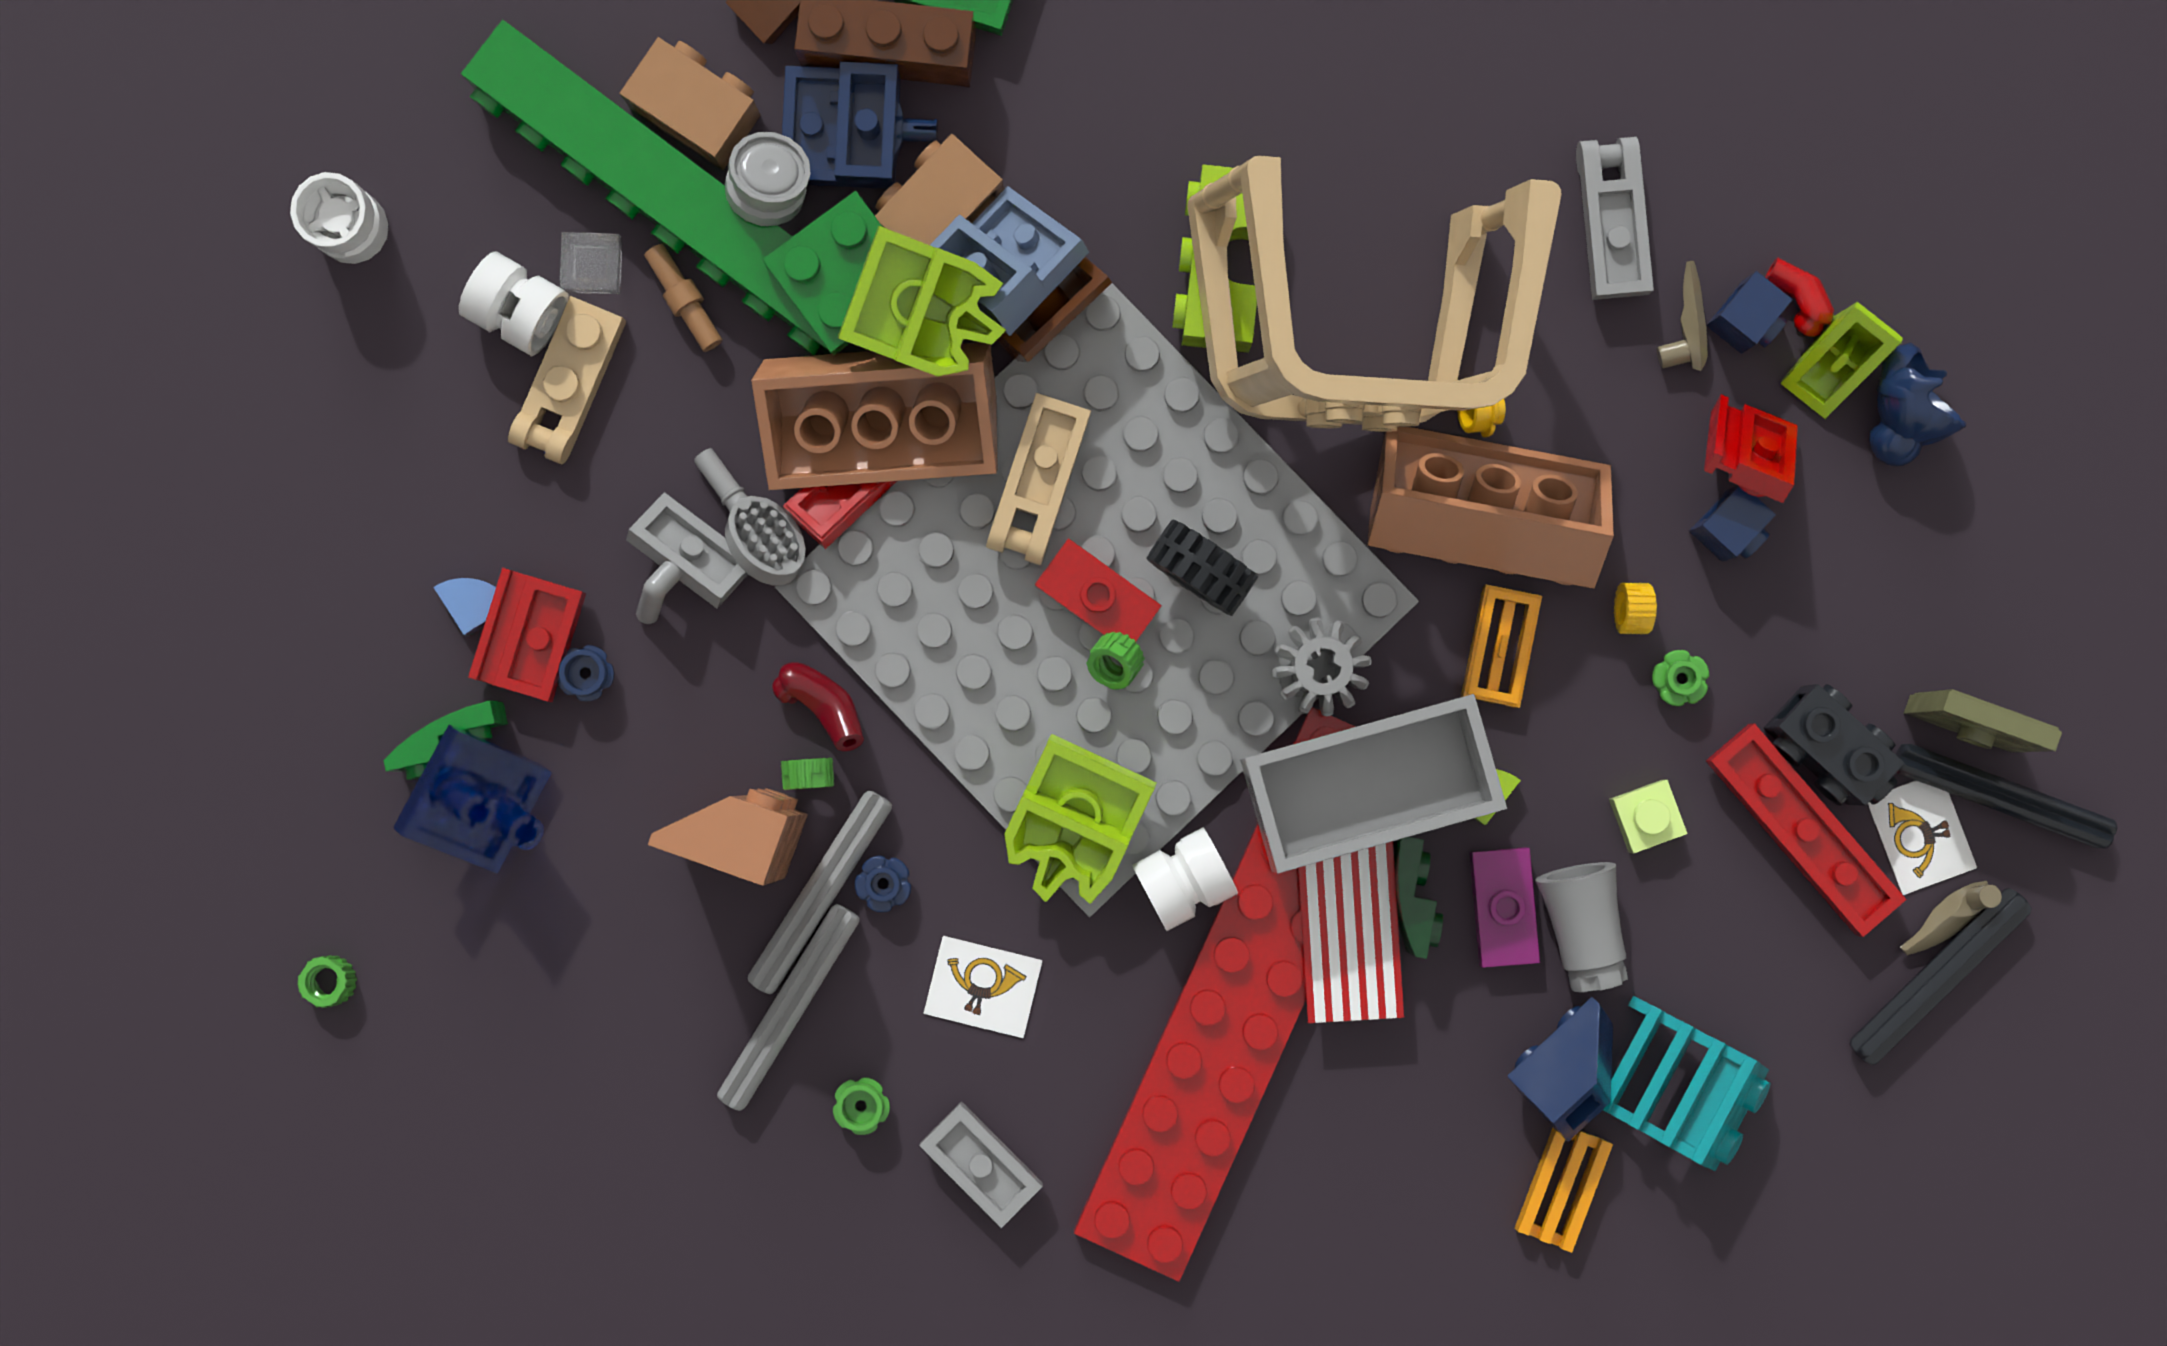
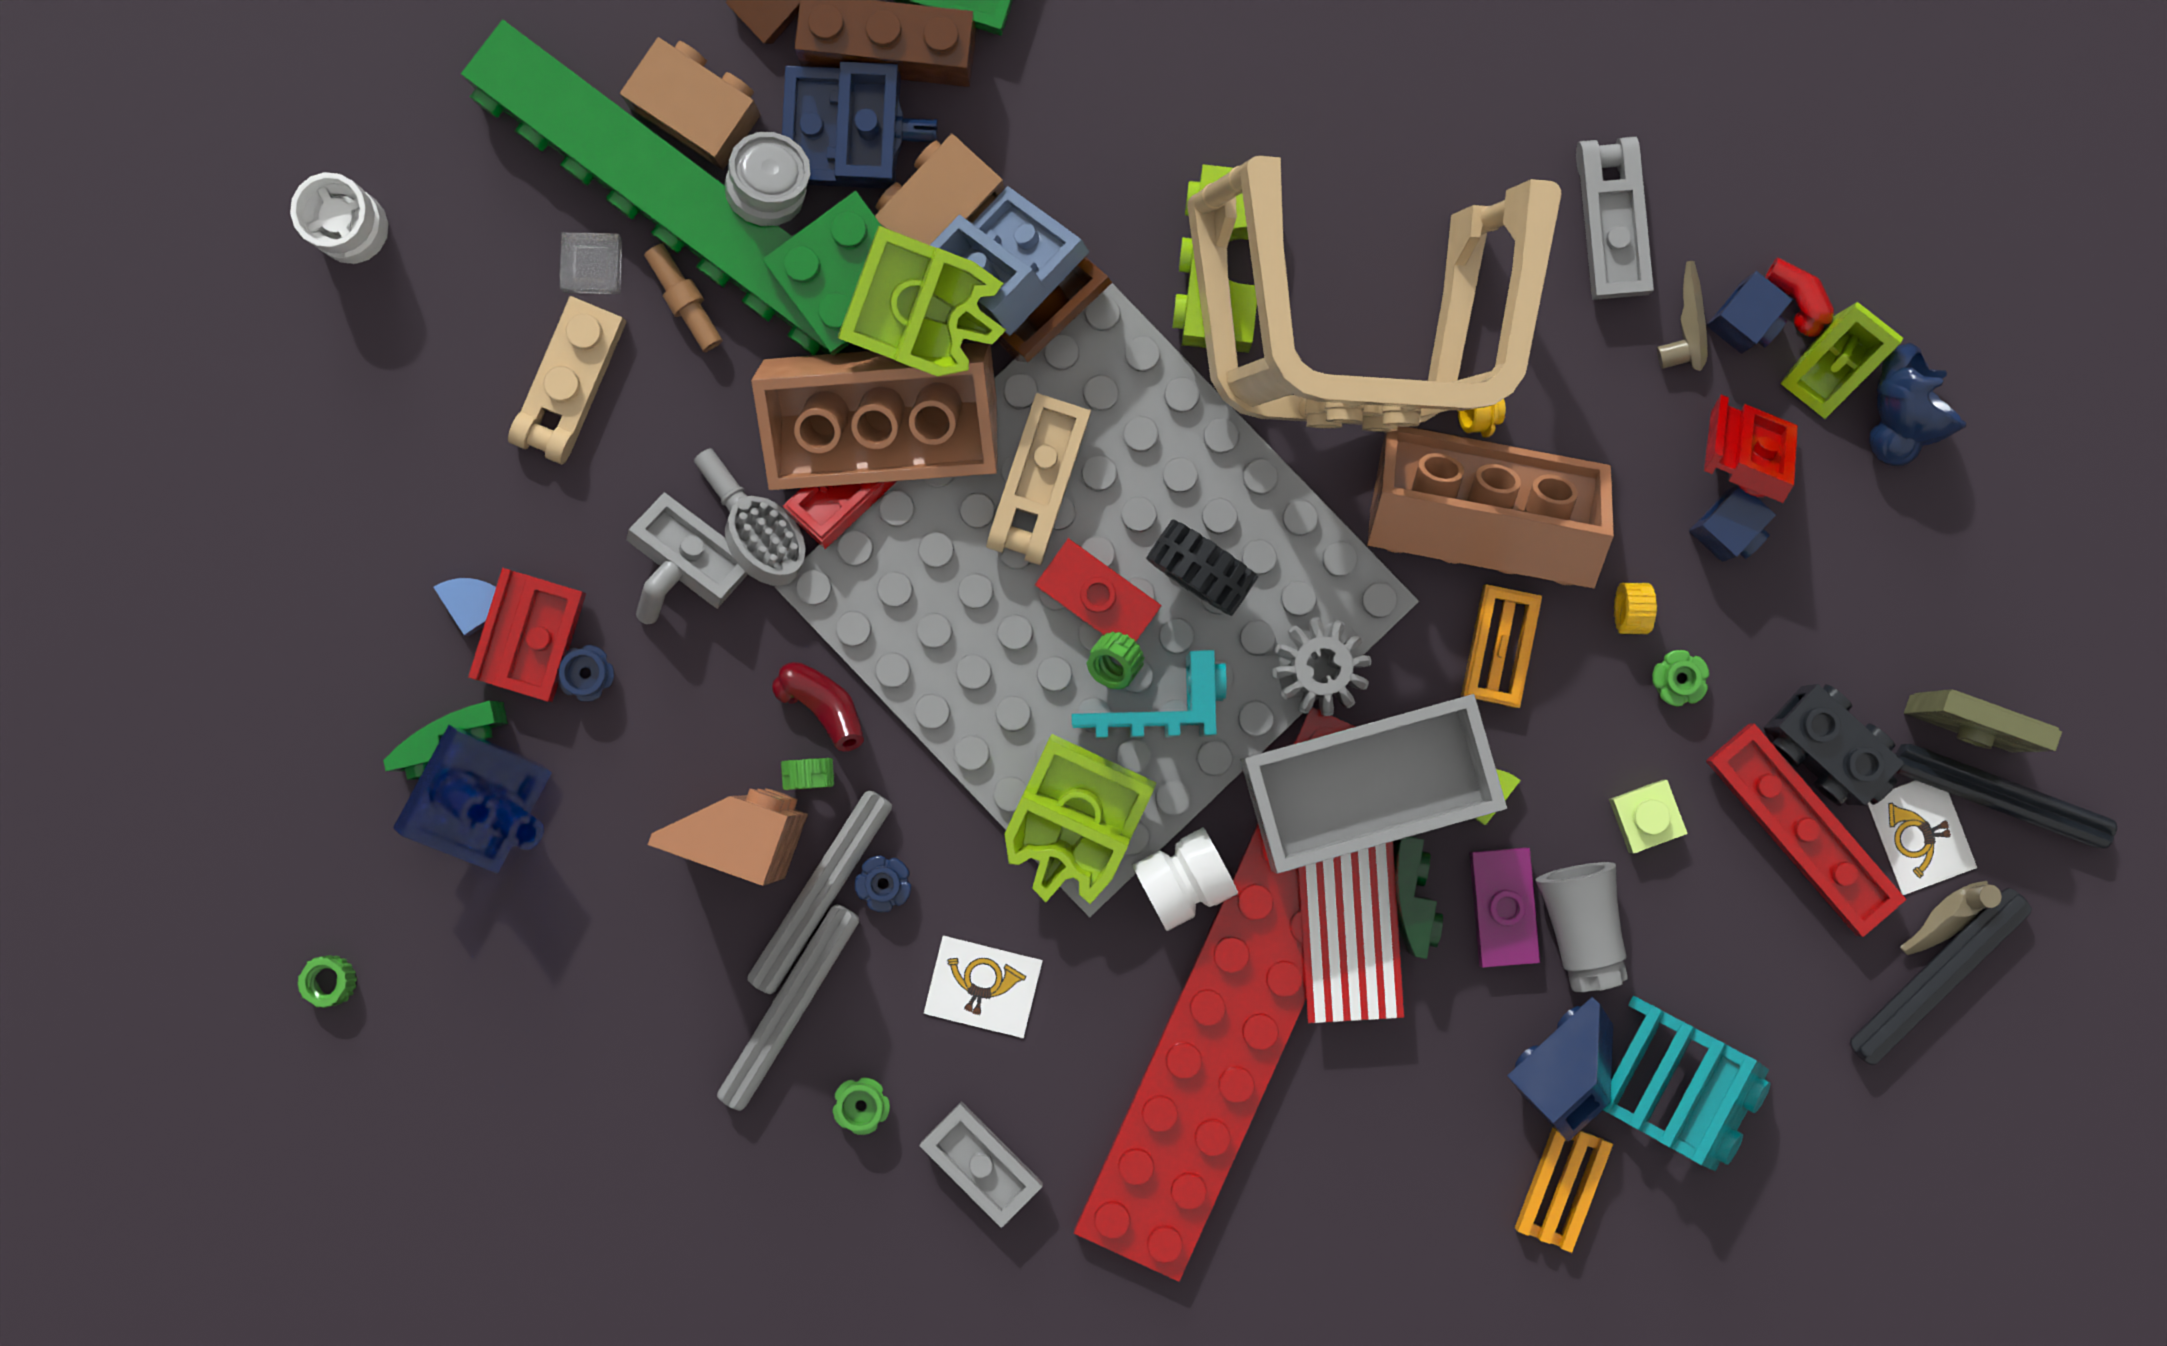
(505, 299): white wheel -> none
(1204, 686): none -> teal plate

